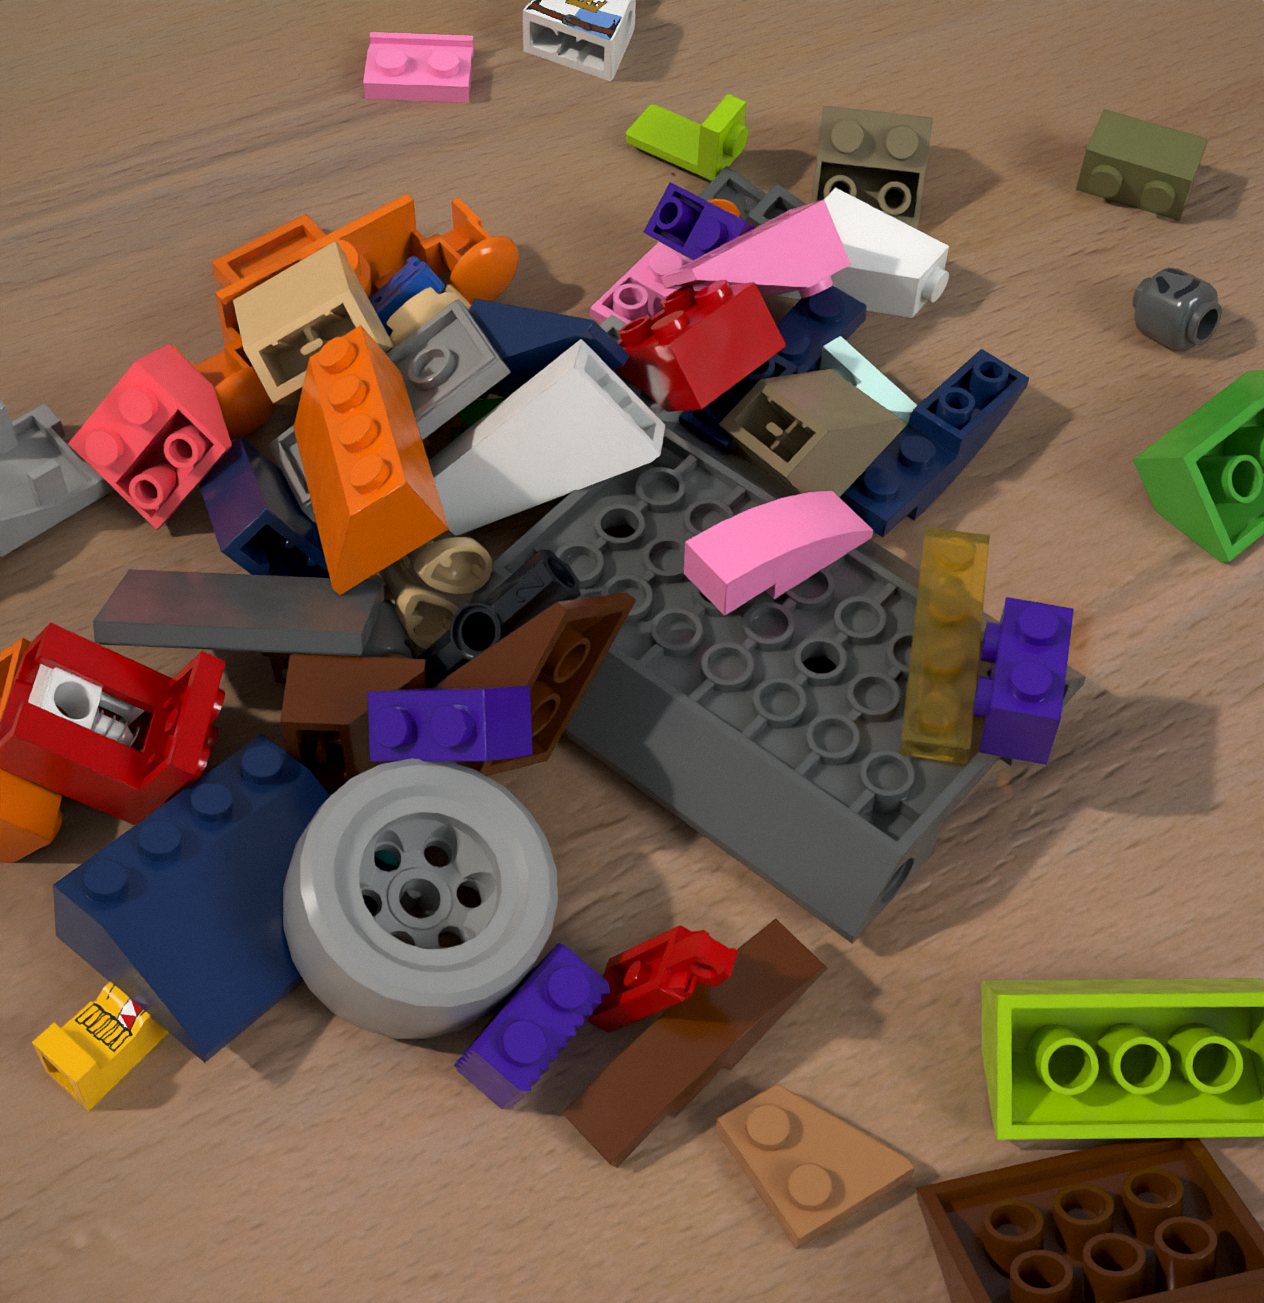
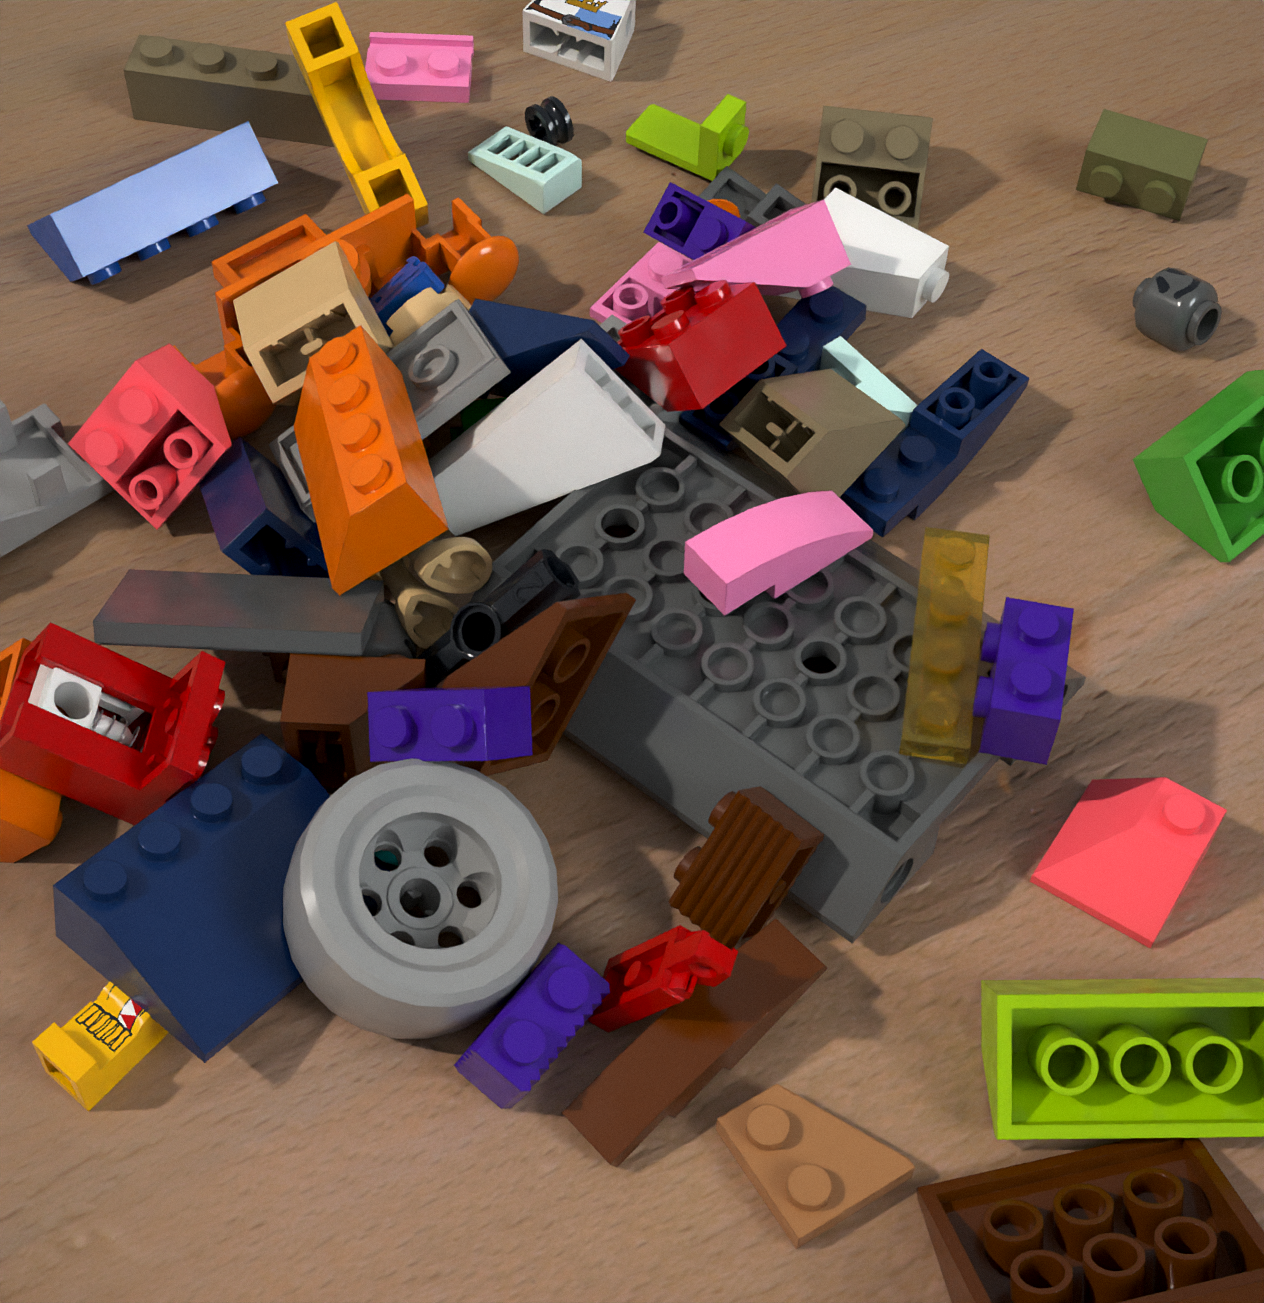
(156, 203): none -> slope
(222, 89): none -> dark tan slope
(351, 112): none -> yellow arch
(541, 190): none -> light aqua slope
(549, 121): none -> black bush
(743, 866): none -> reddish brown brick
(1130, 852): none -> coral slope

